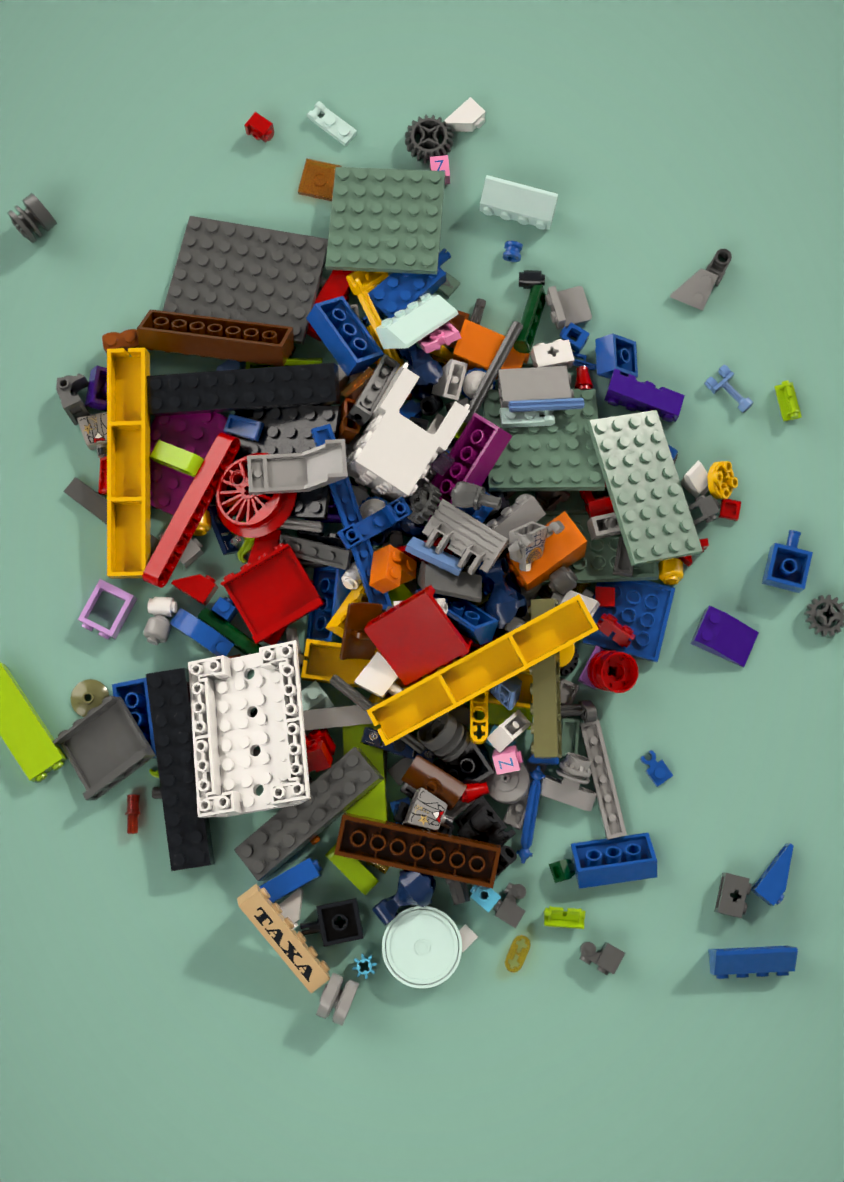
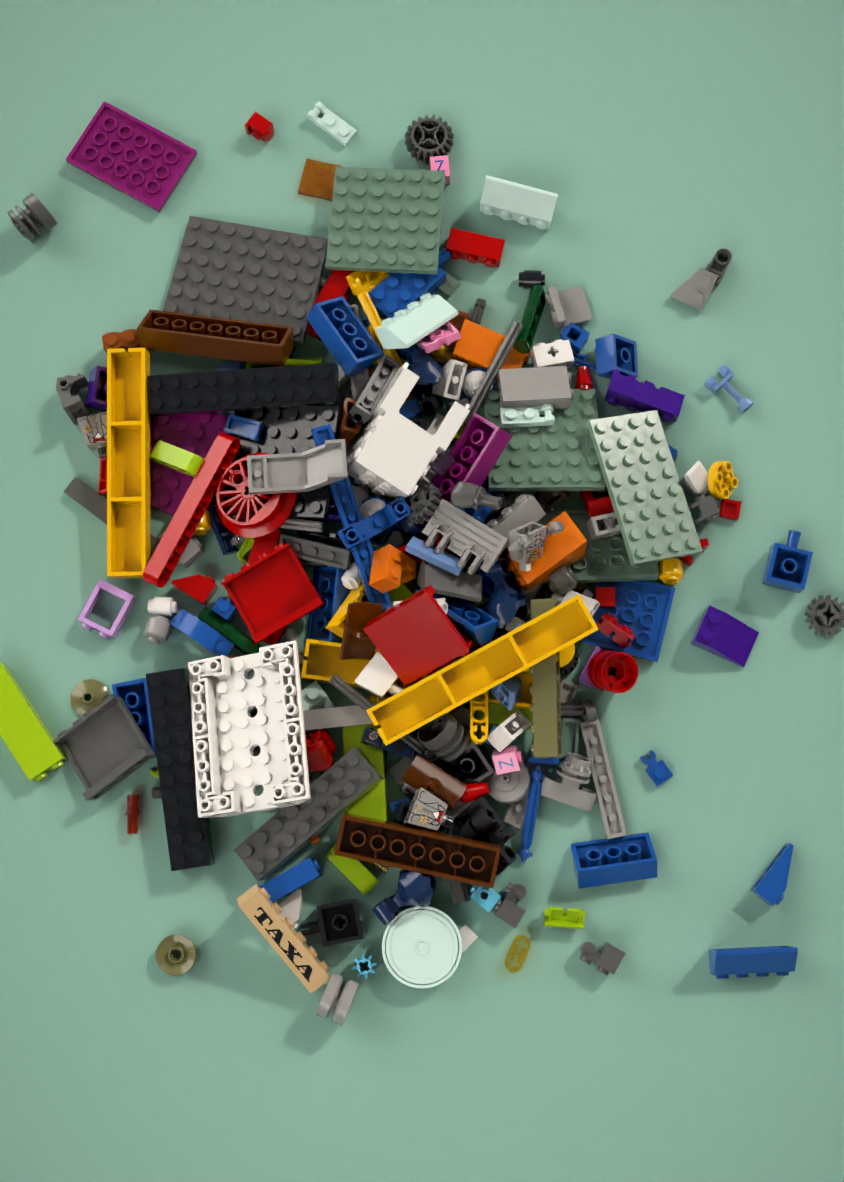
(131, 156): none -> magenta plate
(166, 958): none -> olive dish
(355, 383): clear orange tile -> none
(466, 117): white slope -> none
(475, 247): none -> red brick
(512, 251): blue wheel -> none
(547, 404): medium blue axle -> none
(560, 870): dark green tile -> none
(622, 562): dark grey tile -> none
(729, 884): dark grey brick -> none
(787, 401): lime hinge -> none

